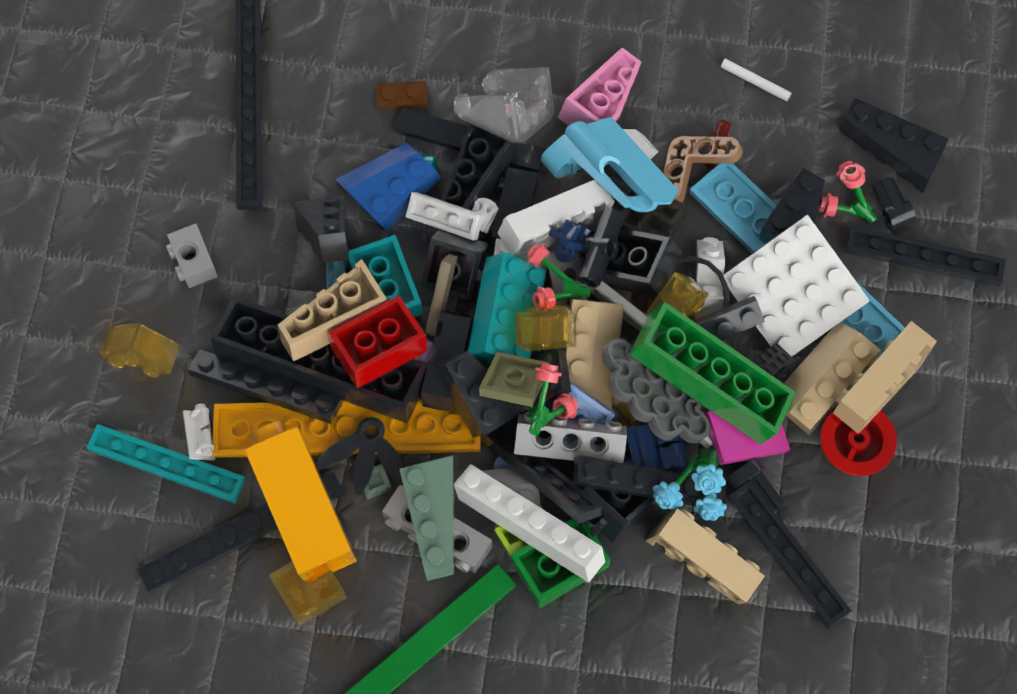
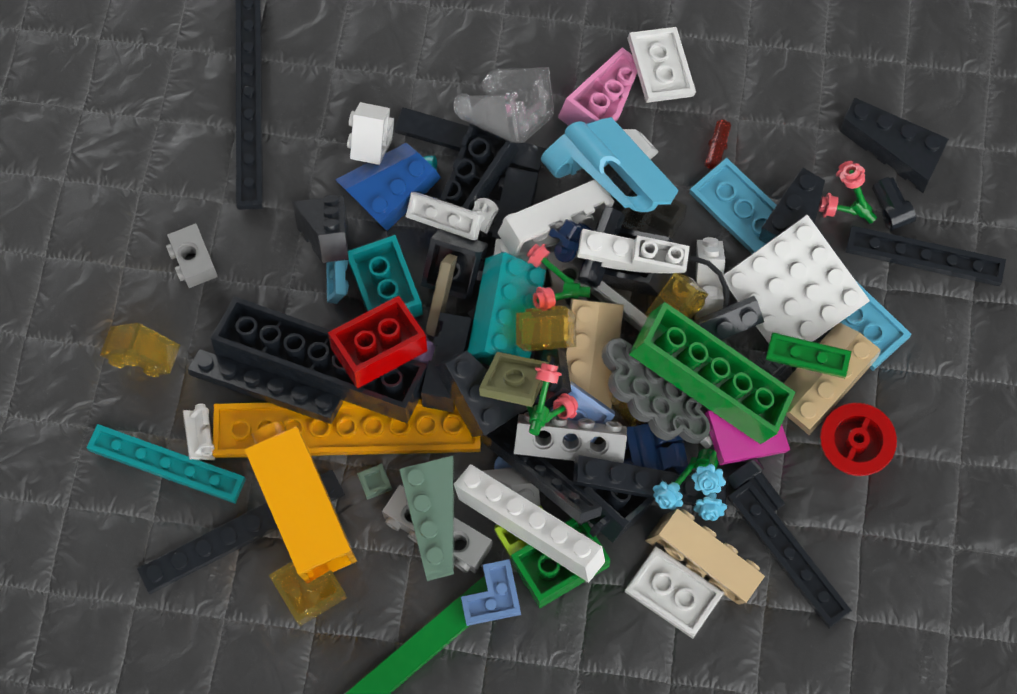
(342, 302): tan wedge -> none
(365, 459): black plant -> none
(370, 133): none -> white brick
(401, 94): reddish brown plate -> none
(499, 600): none -> medium blue plate
(634, 255): none -> white slope
(661, 64): none -> white plate
(674, 592): none -> white tile
(692, 155): medium nougat beam -> none
(756, 80): white bar -> none
(808, 355): none -> green tile
(884, 377): tan wedge -> none

